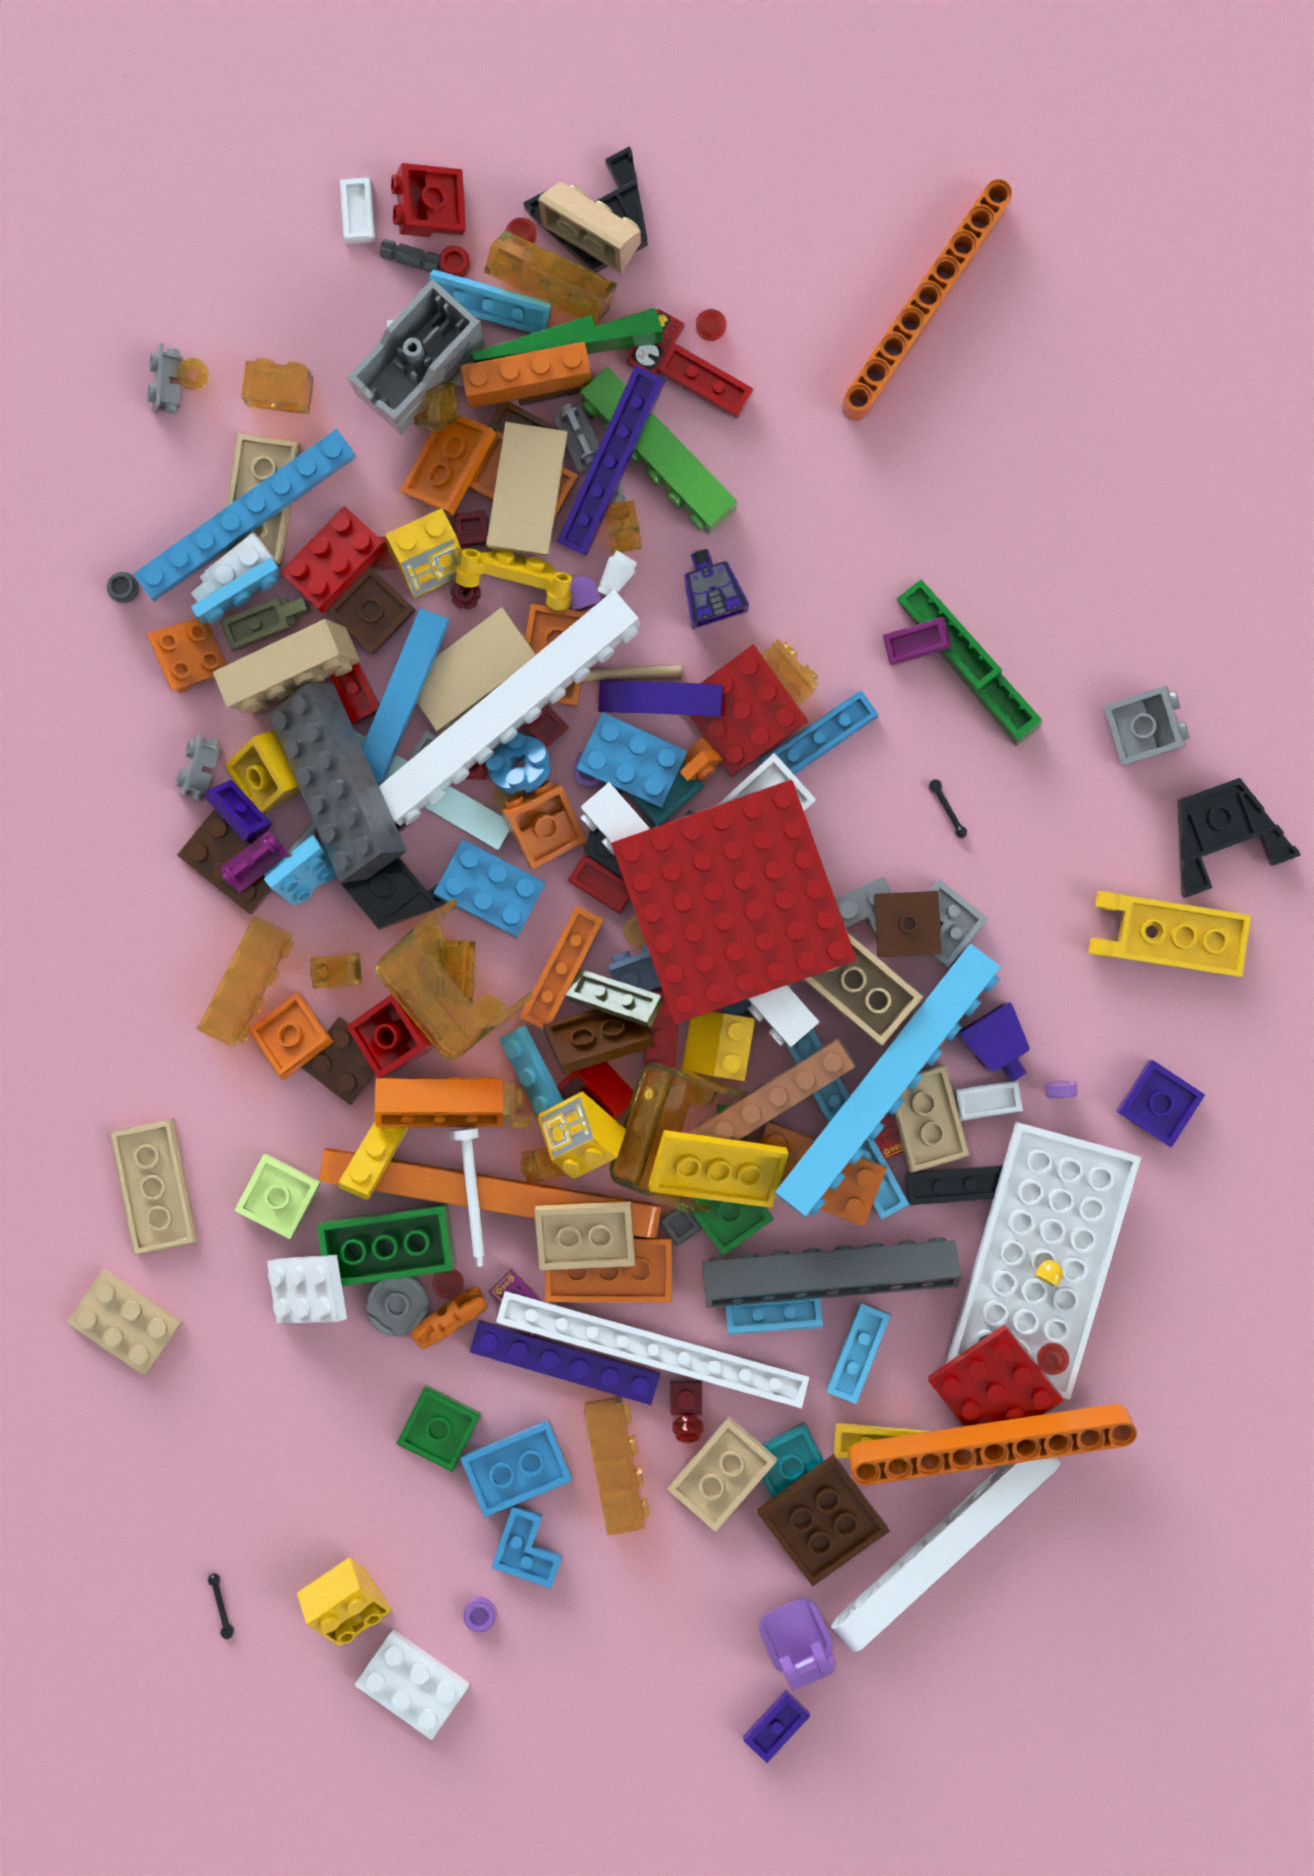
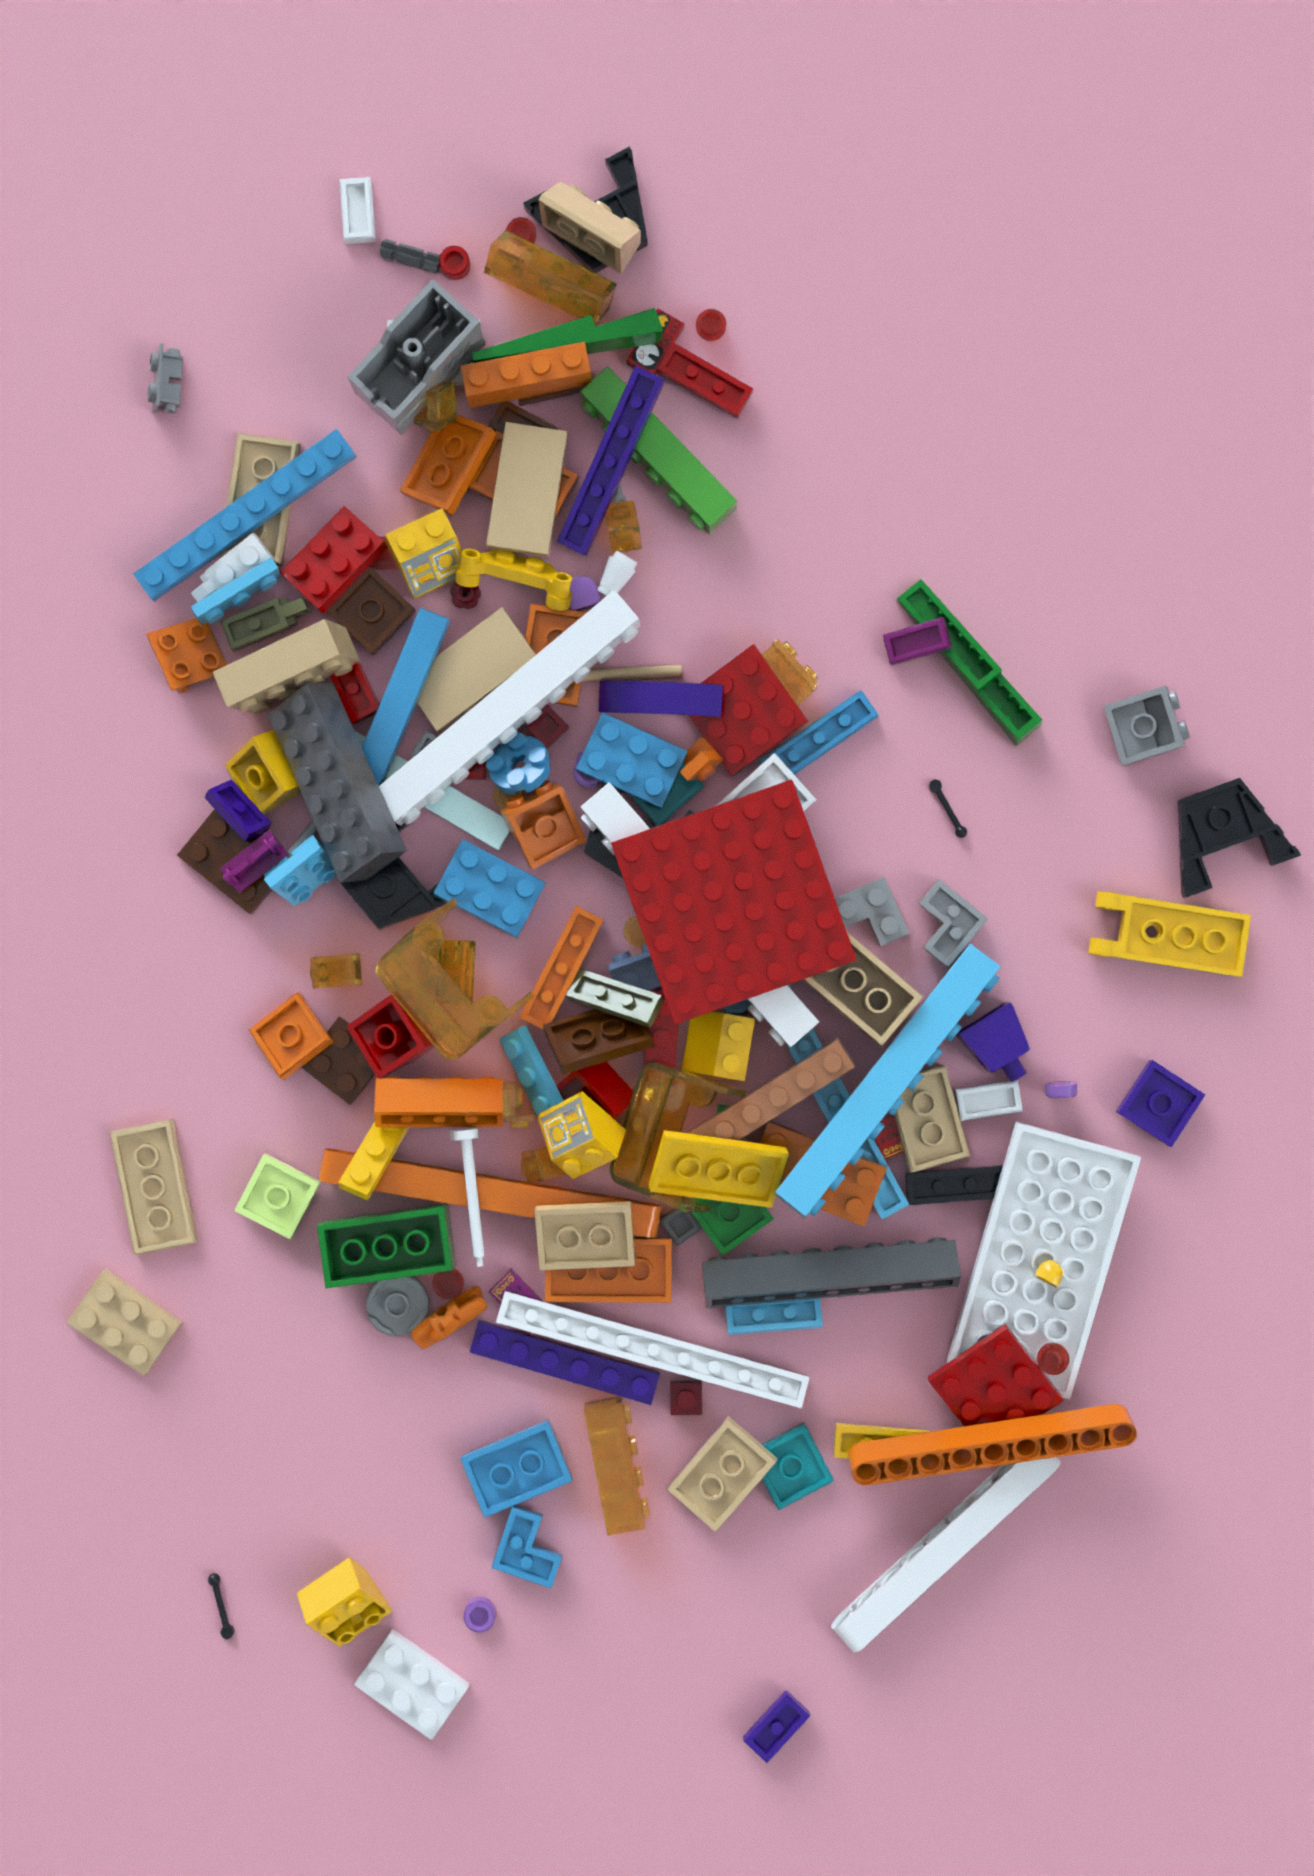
(123, 587): dark grey plate -> none
(192, 364): clear yellow plate -> none
(199, 755): light grey hinge -> none
(245, 982): clear yellow brick -> none
(277, 386): clear yellow brick -> none
(307, 1289): white plate -> none
(428, 200): red plate -> none
(438, 1428): green tile -> none
(471, 528): dark red plate -> none
(496, 303): medium azure plate -> none
(581, 438): light grey hinge -> none
(600, 884): red tile -> none
(687, 1428): clear red plate -> none
(712, 591): torso -> none
(798, 1642): medium lavender piece -> none
(823, 1520): reddish brown plate -> none
(858, 1352): medium azure plate -> none
(907, 924): reddish brown plate -> none
(934, 287): orange beam -> none

